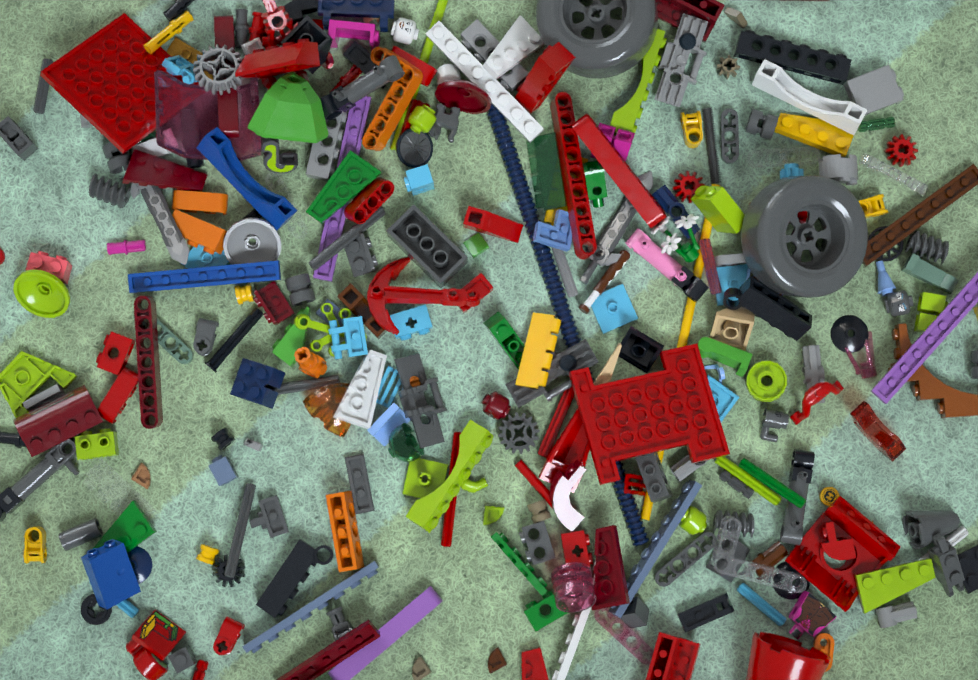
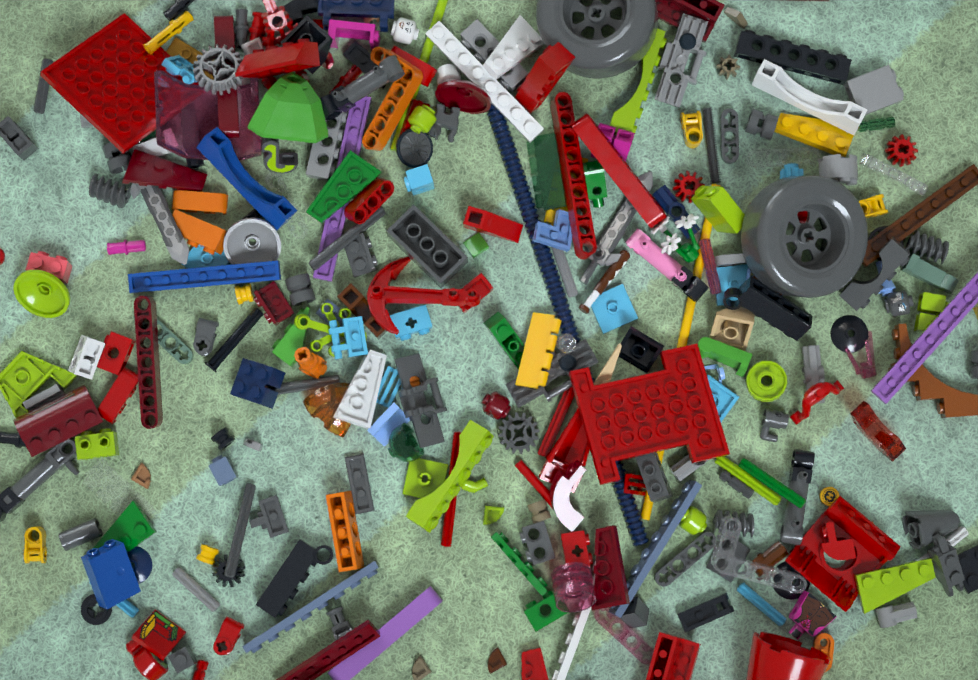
(86, 357): none -> white brick
(196, 589): none -> light grey axle
(566, 343): none -> clear tile
(858, 292): none -> dark grey arch

